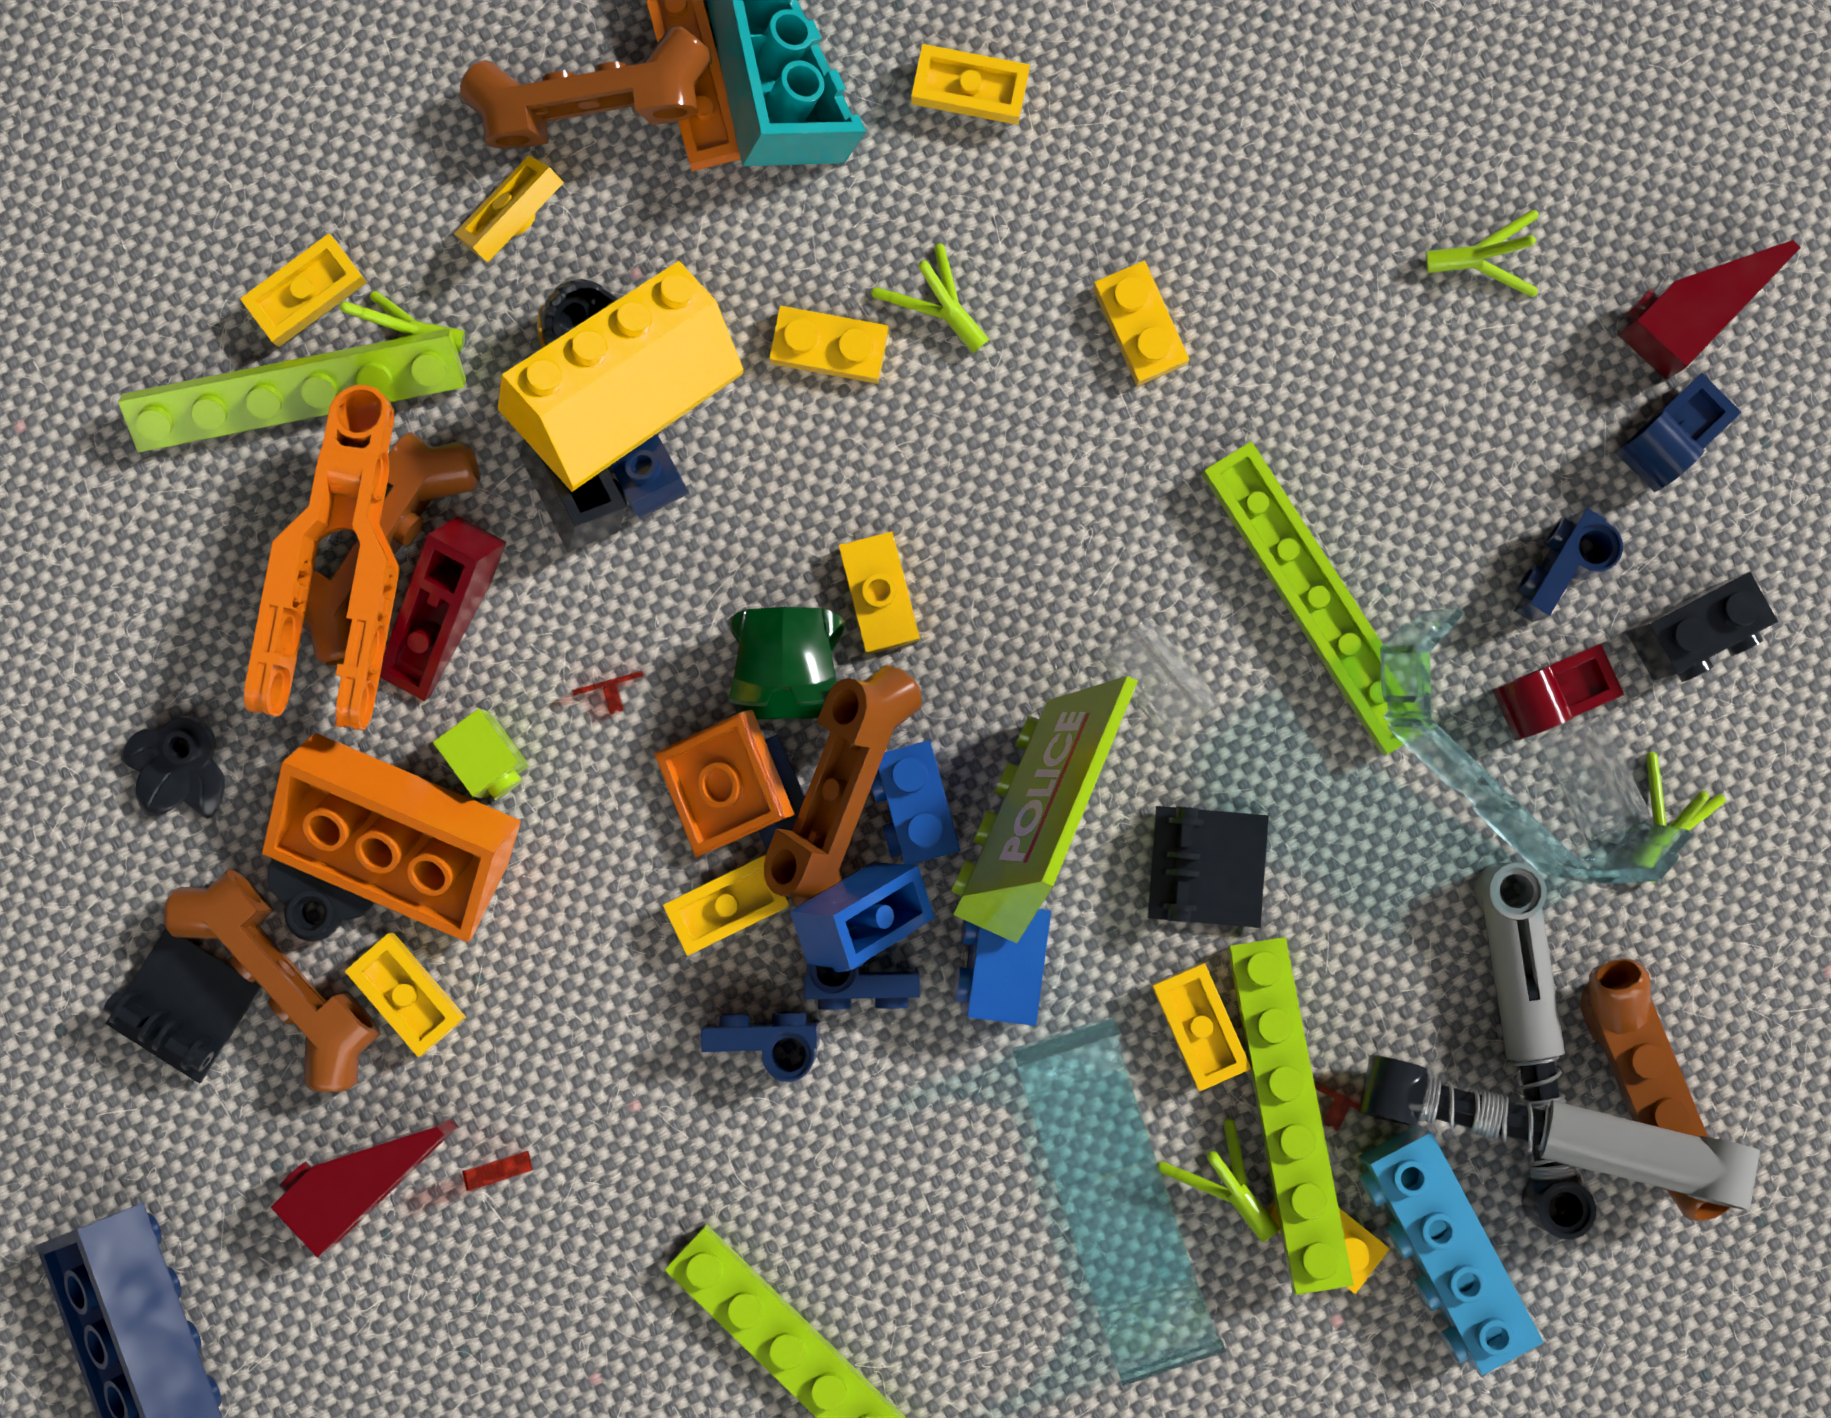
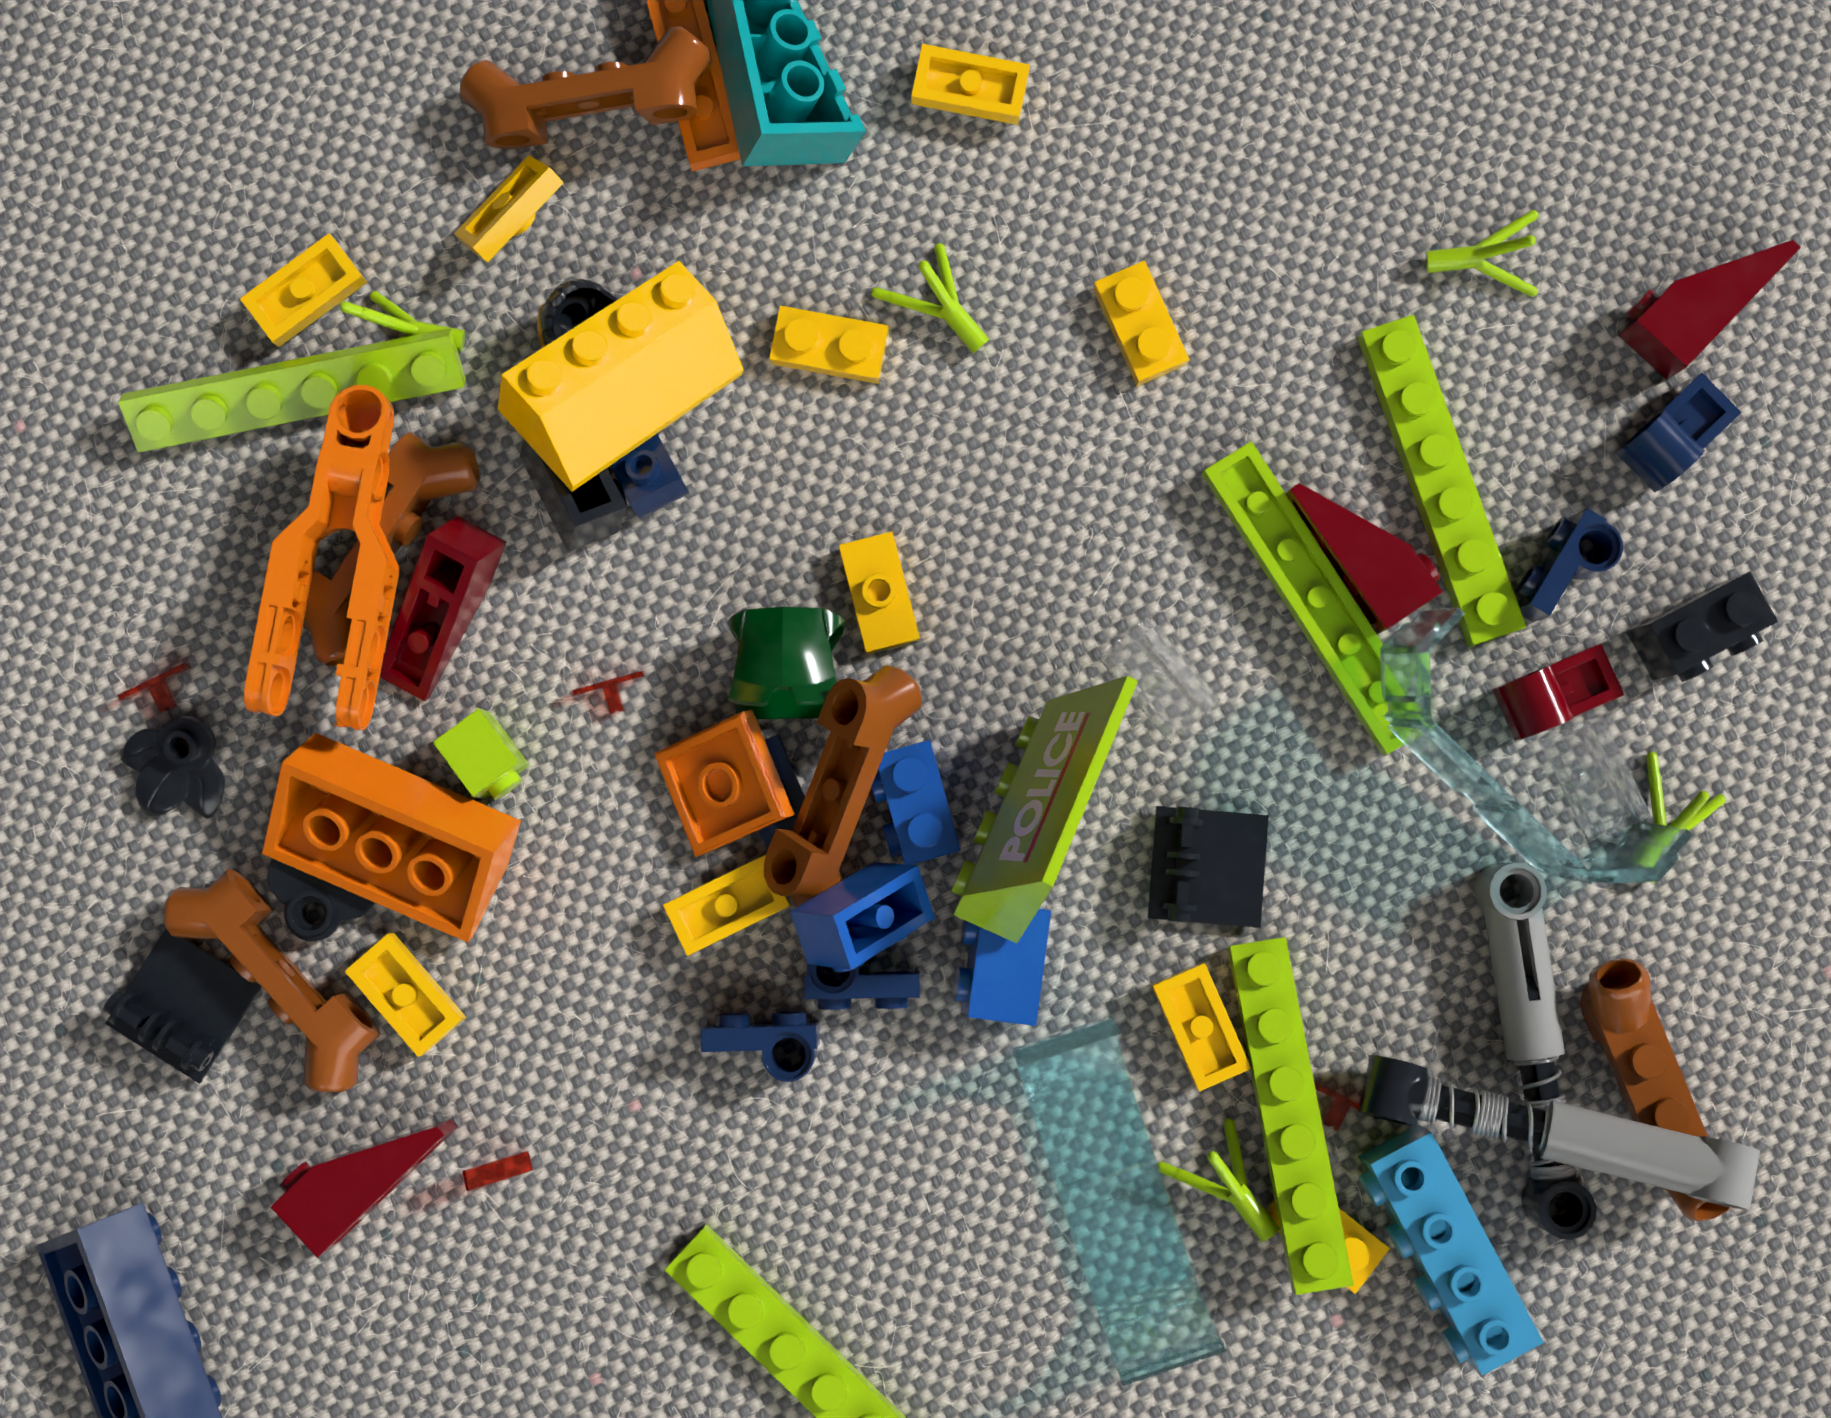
(158, 688): none -> clear red piece
(1373, 564): none -> dark red slope
(1441, 480): none -> lime plate

